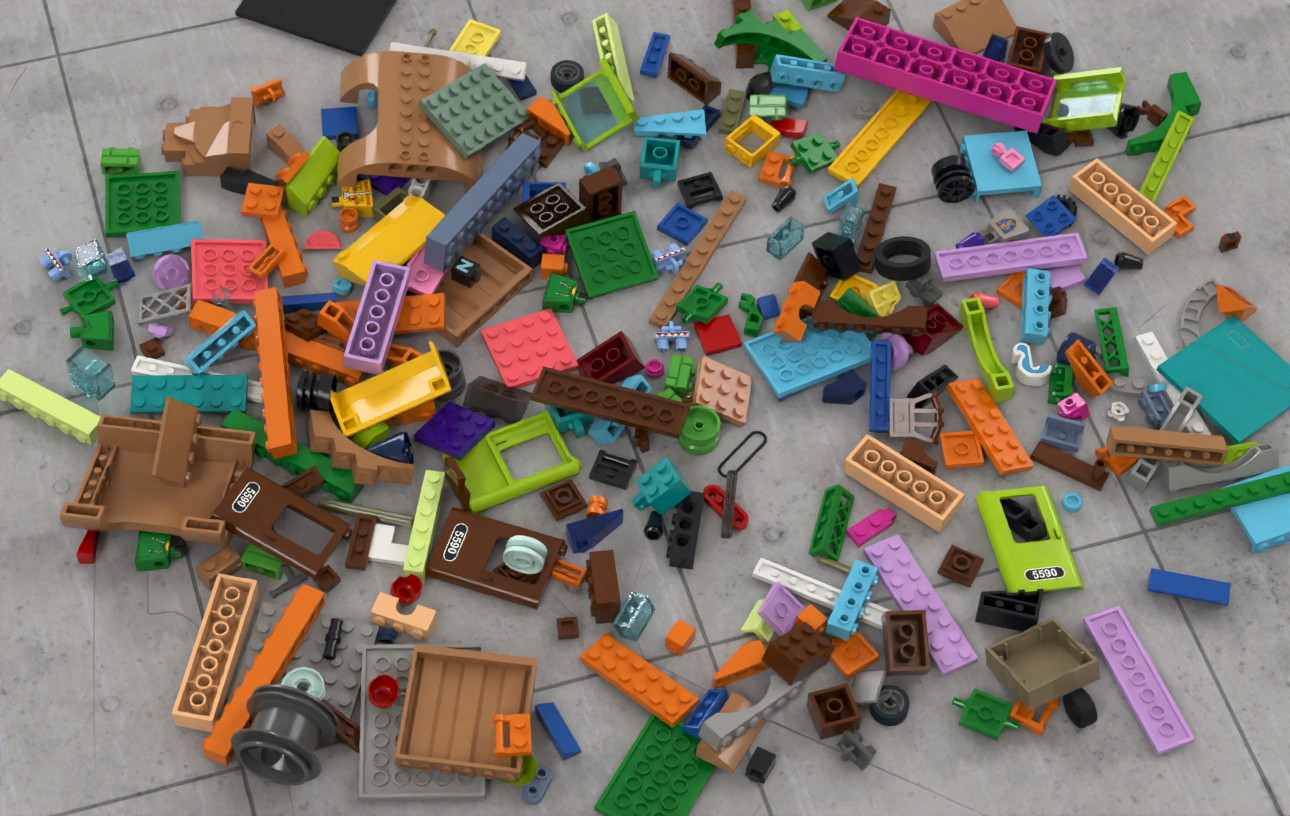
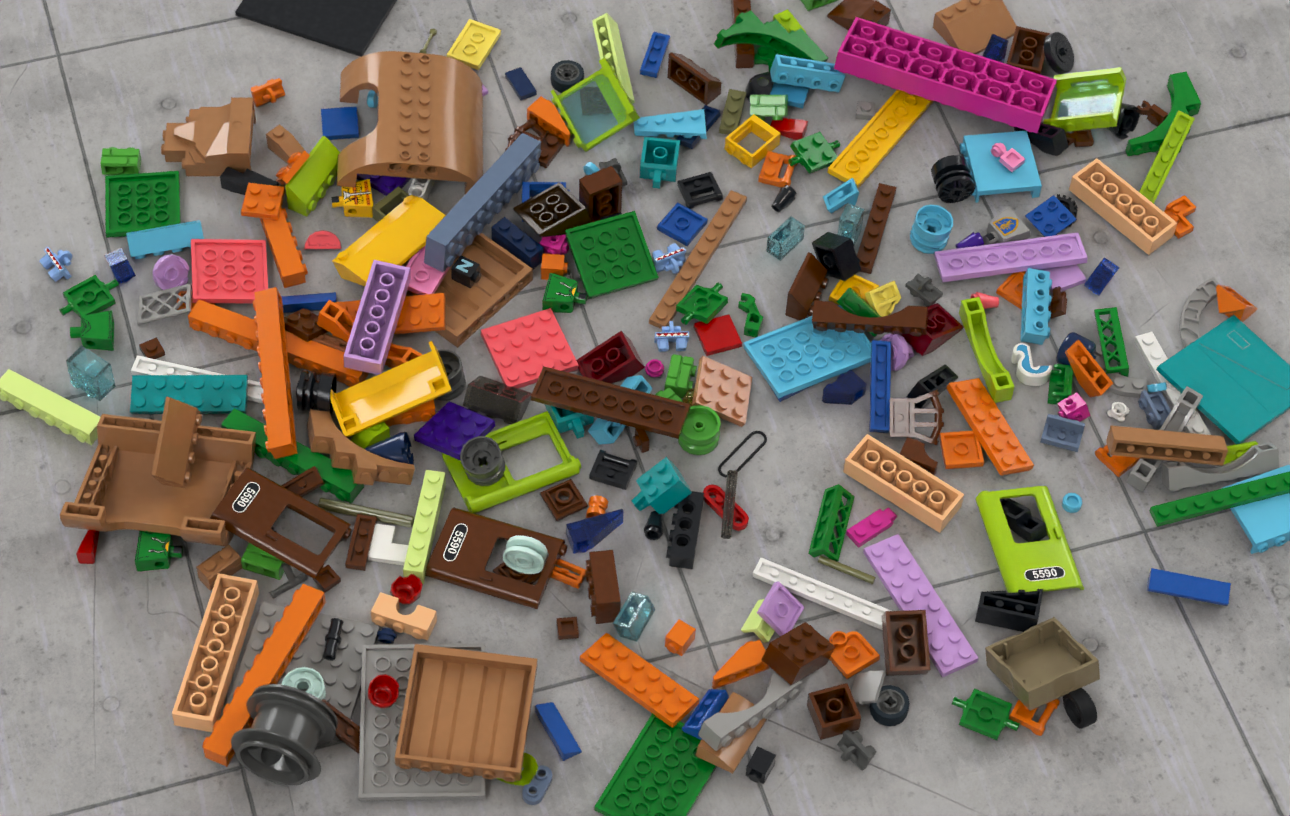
(90, 260): clear light blue brick -> none
(159, 330): lavender plate -> none
(219, 342): medium azure brick -> none
(225, 302): clear light blue bar -> none
(269, 262): orange tile -> none
(342, 286): medium azure tile -> none
(344, 139): pearl dark grey wheel -> none
(349, 220): orange wheel -> none
(456, 481): reddish brown slope -> none
(474, 110): sand green plate -> none
(482, 451): none -> dark grey wheel
(500, 67): white plate -> none
(519, 735): orange plate -> none
(768, 306): blue slope -> none
(788, 323): orange arch -> none
(814, 618): orange brick -> none
(852, 600): medium azure brick -> none
(903, 271): black tyre -> none
(931, 229): none -> medium azure wheel
(961, 575): reddish brown piece -> none
(1090, 475): reddish brown piece -> none
(1128, 261): black cone -> none
(1138, 680): lavender plate -> none
(1229, 241): reddish brown plate -> none

